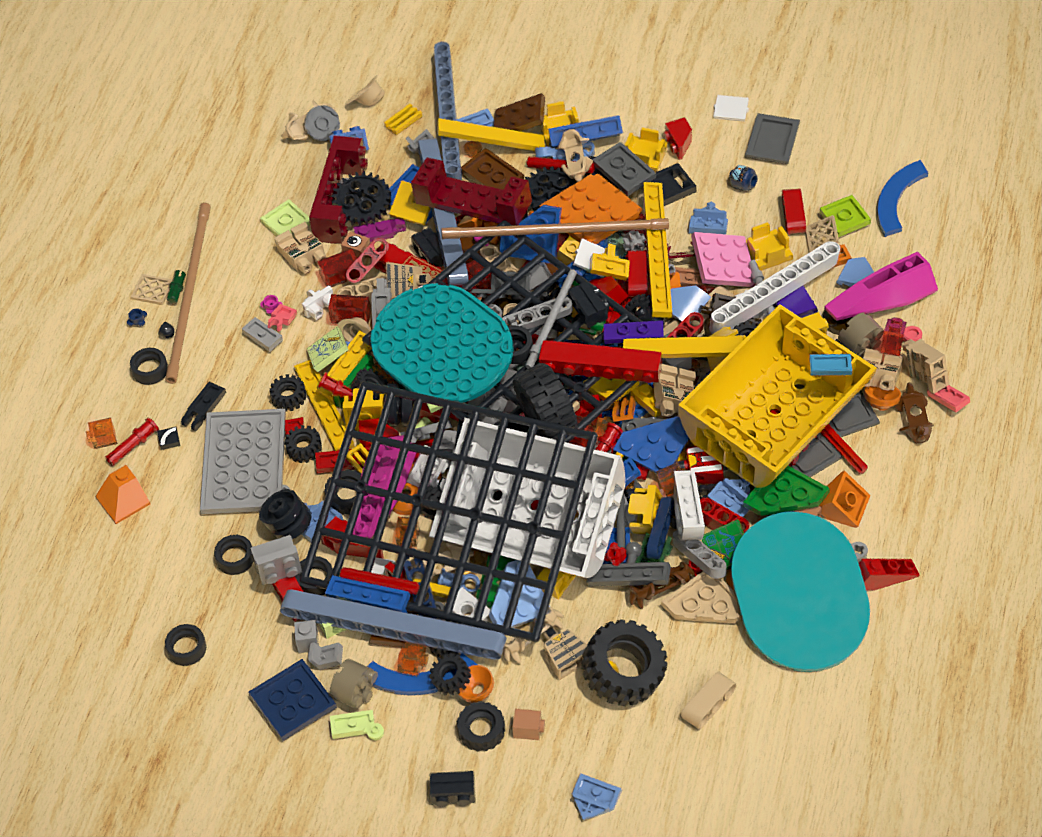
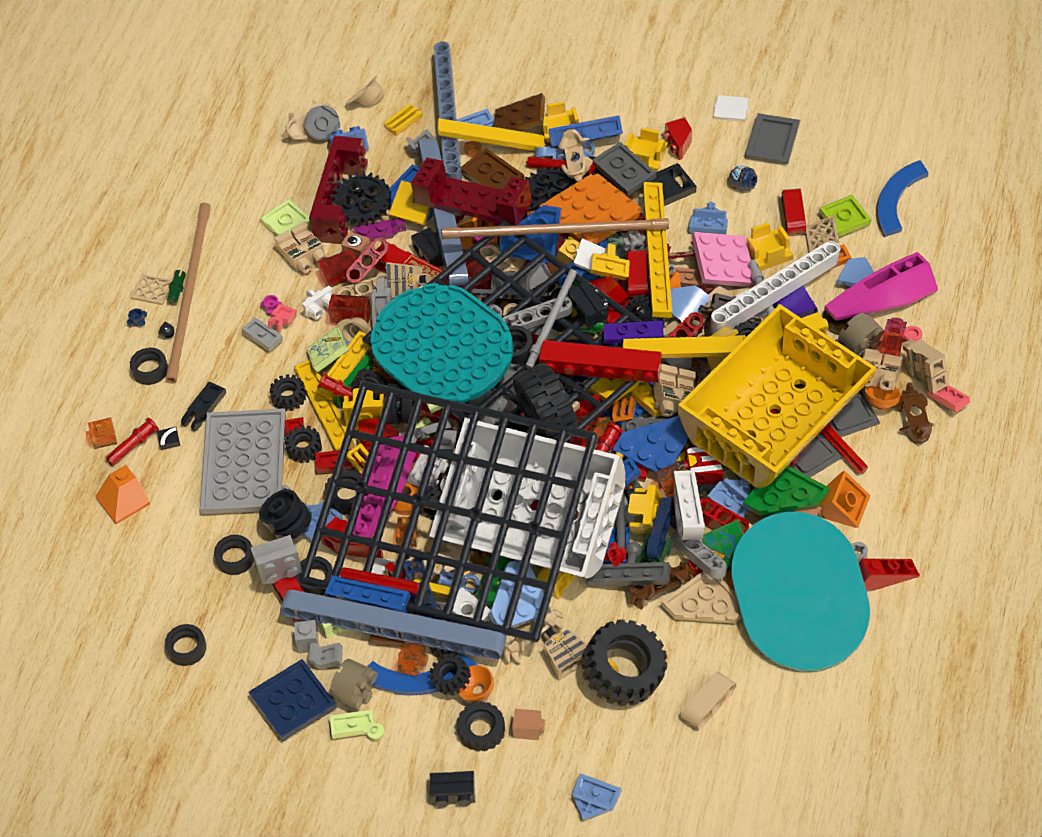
(830, 364): dark azure tile -> none

